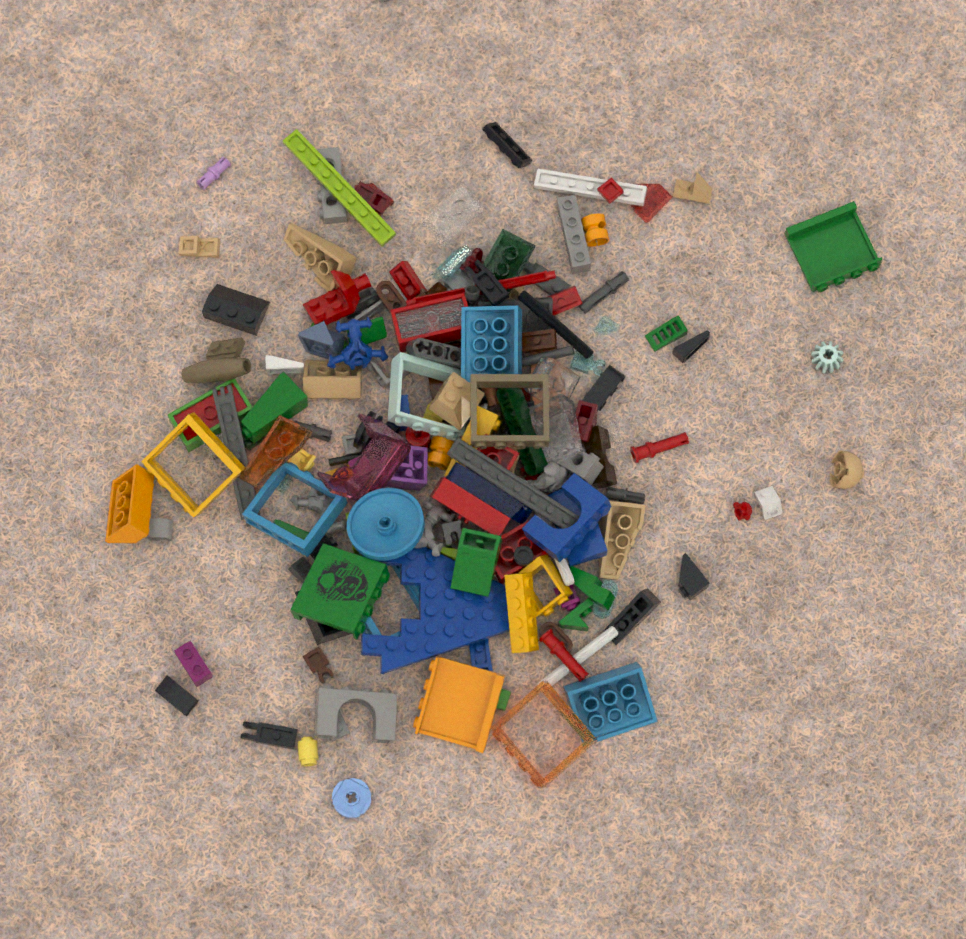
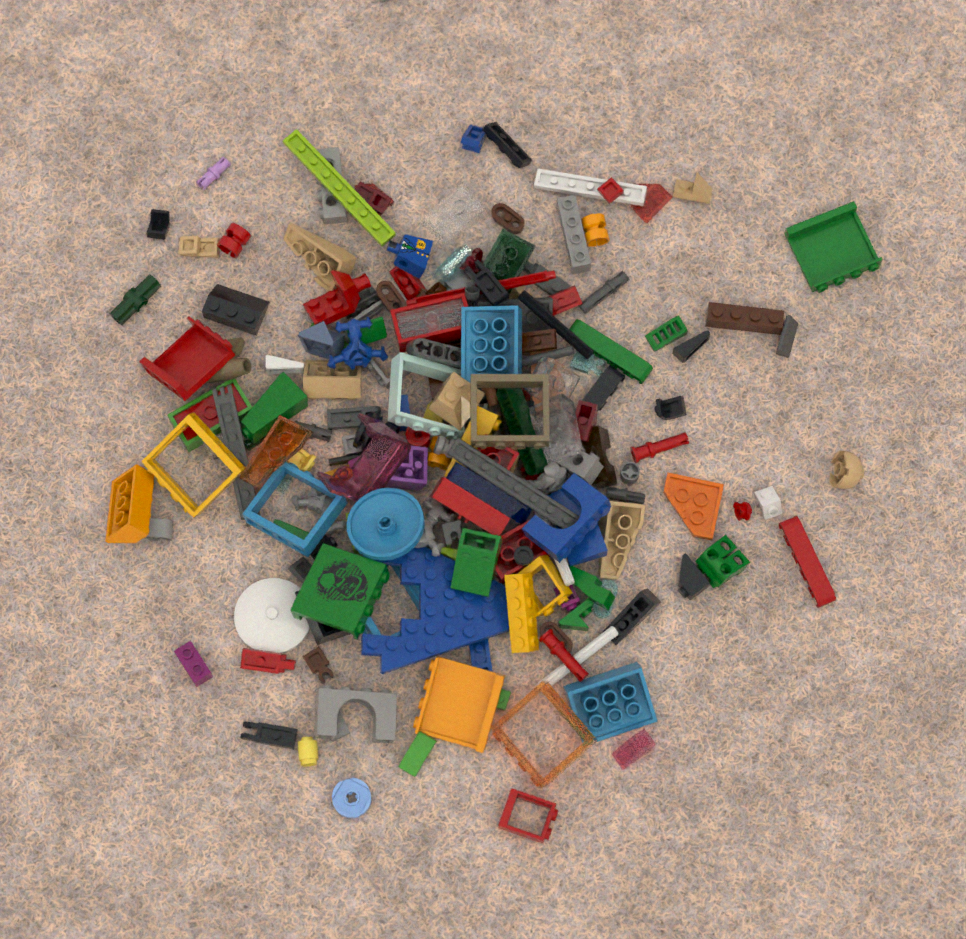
(135, 299): none -> dark green piece
(158, 224): none -> black bracket
(176, 695): black slope -> none
(190, 360): none -> red panel
(234, 239): none -> red wheel
(265, 616): none -> white dish
(265, 661): none -> red hinge
(348, 417): none -> dark grey plate
(411, 254): none -> blue torso
(417, 753): none -> bright green slope
(443, 445): none -> light grey wheel
(473, 138): none -> blue slope
(508, 218): none -> reddish brown plate
(513, 796): none -> red window
(606, 326): clear light blue tile -> none
(612, 352): none -> green beam
(627, 470): none -> flat silver wheel
(634, 749): none -> clear pink slope
(670, 408): none -> black bracket
(695, 502): none -> orange plate
(720, 563): none -> green hips
(744, 318): none -> reddish brown brick
(787, 337): none -> dark grey slope
(808, 561): none -> red beam
(833, 362): light aqua gear -> none

